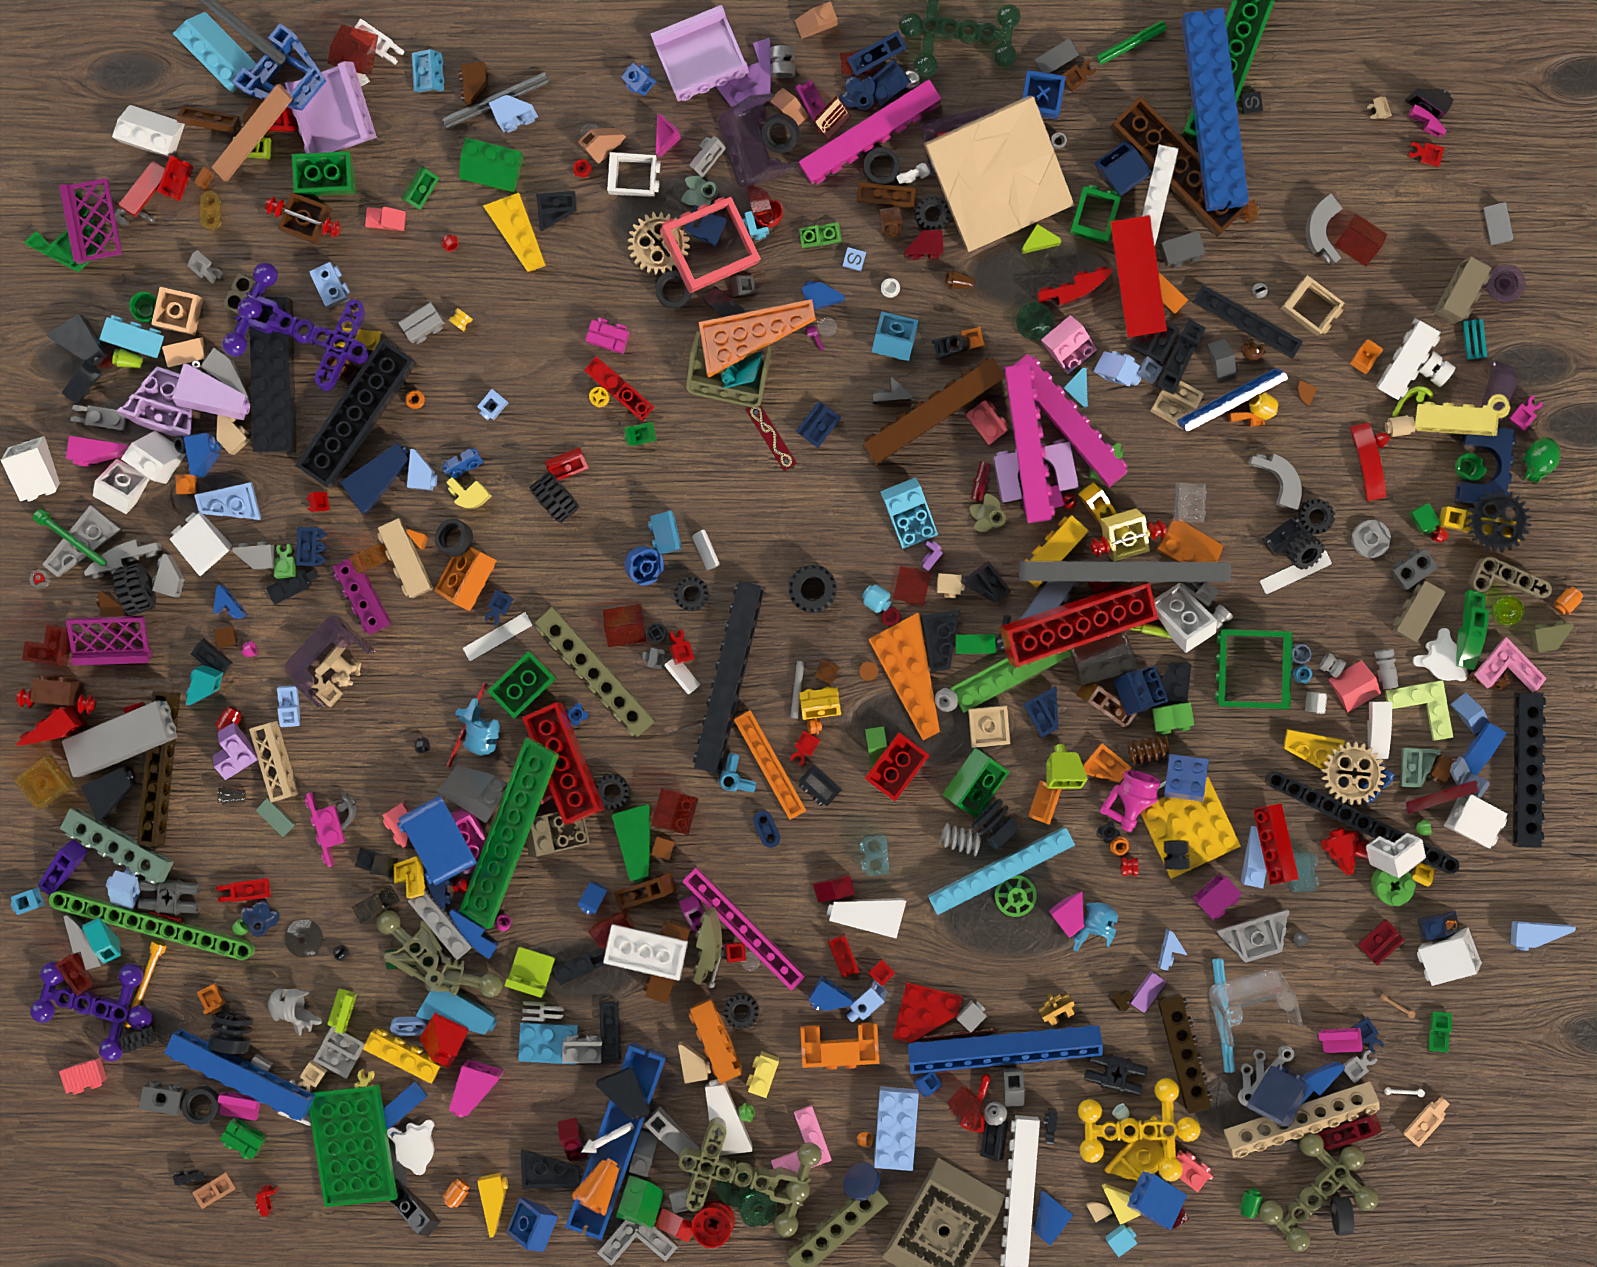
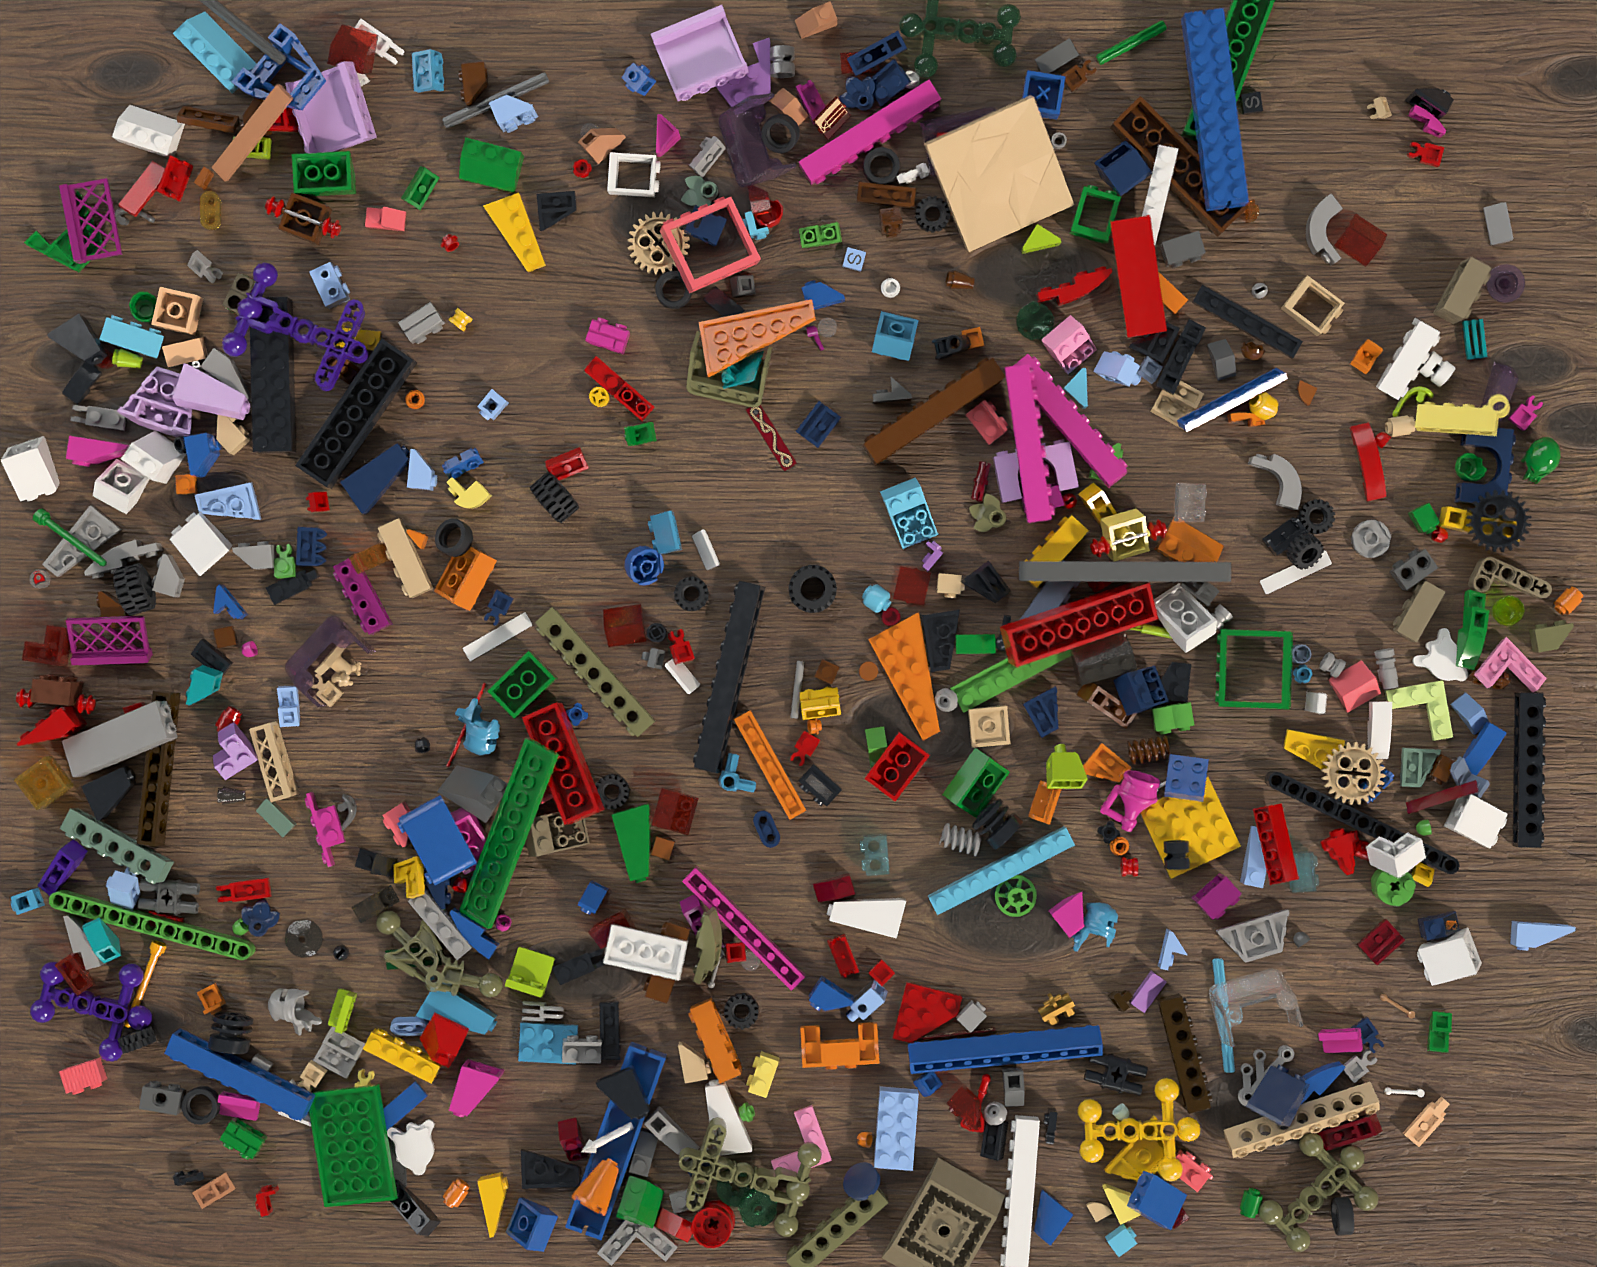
(645, 891): reddish brown slope -> none
(927, 244): dark red slope -> none

